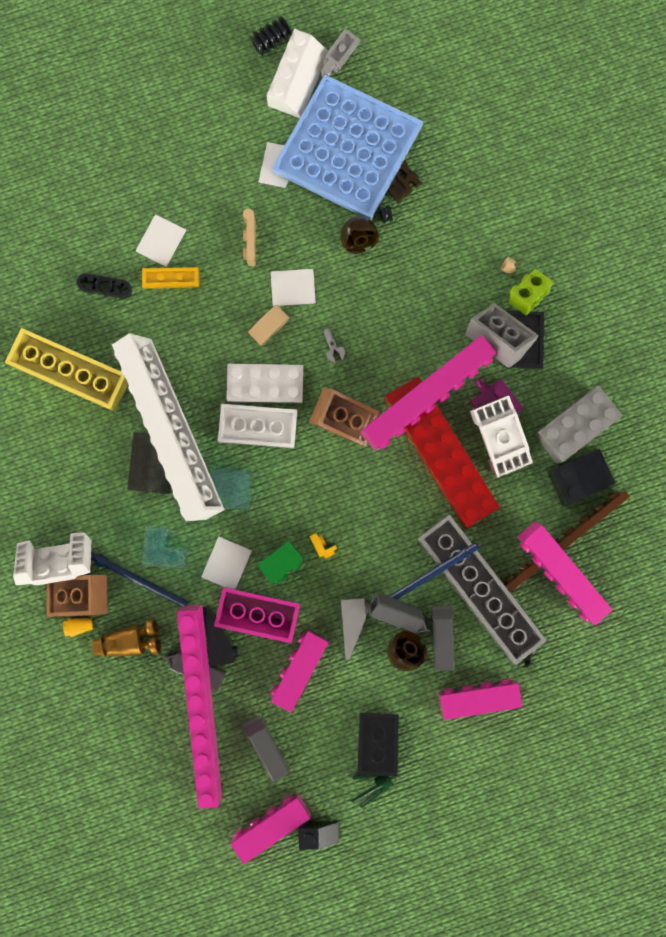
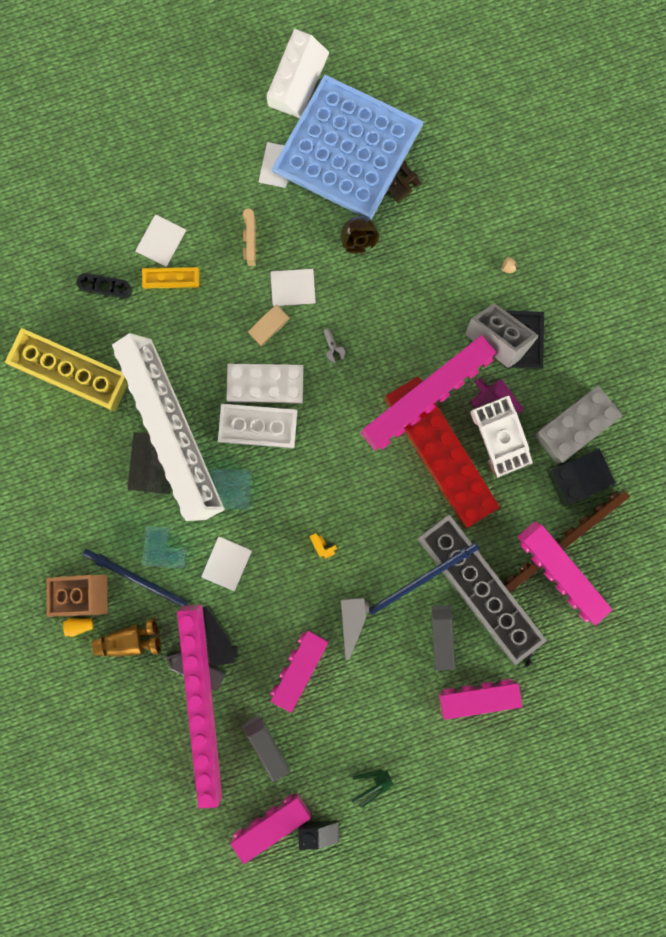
(52, 562): white plate -> none
(257, 615): dark pink slope -> none
(272, 34): black piece -> none
(280, 562): green brick -> none
(339, 52): light grey hinge -> none
(342, 415): medium nougat slope -> none
(378, 744): black plate -> none
(386, 214): black bush -> none
(398, 613): dark grey piece -> none
(406, 651): dark brown cylinder -> none
(532, 293): lime brick -> none

